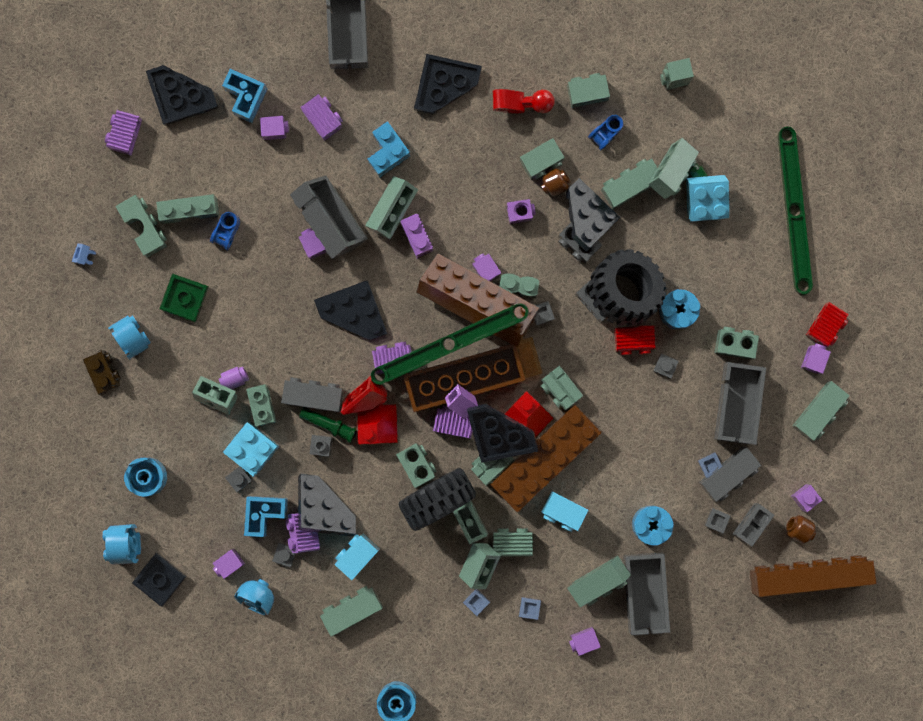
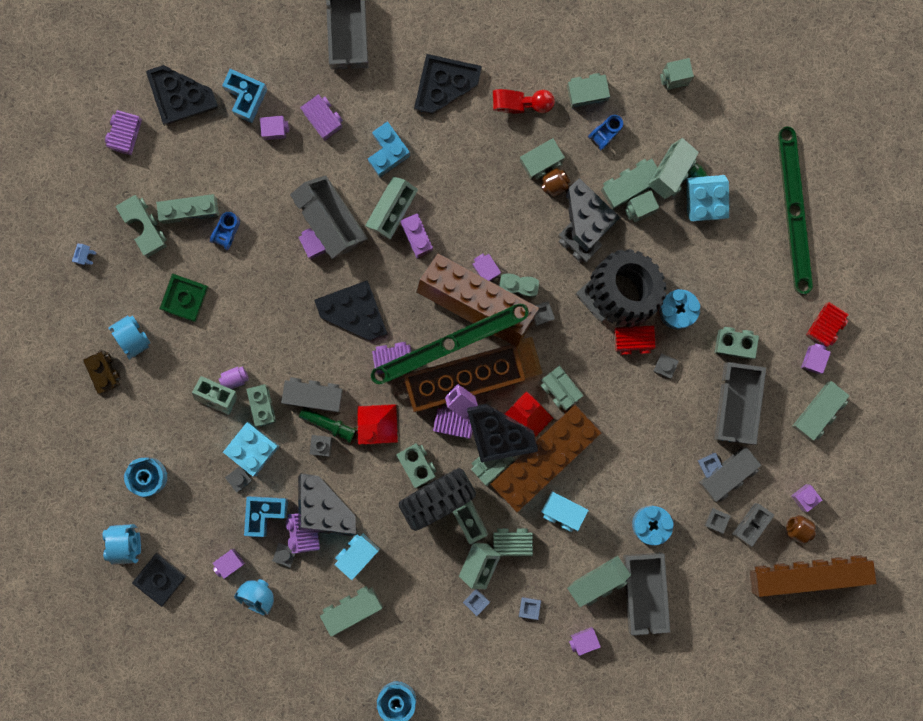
(364, 397): red slope -> none
(514, 217): medium lavender brick -> none
(641, 207): none -> sand green brick

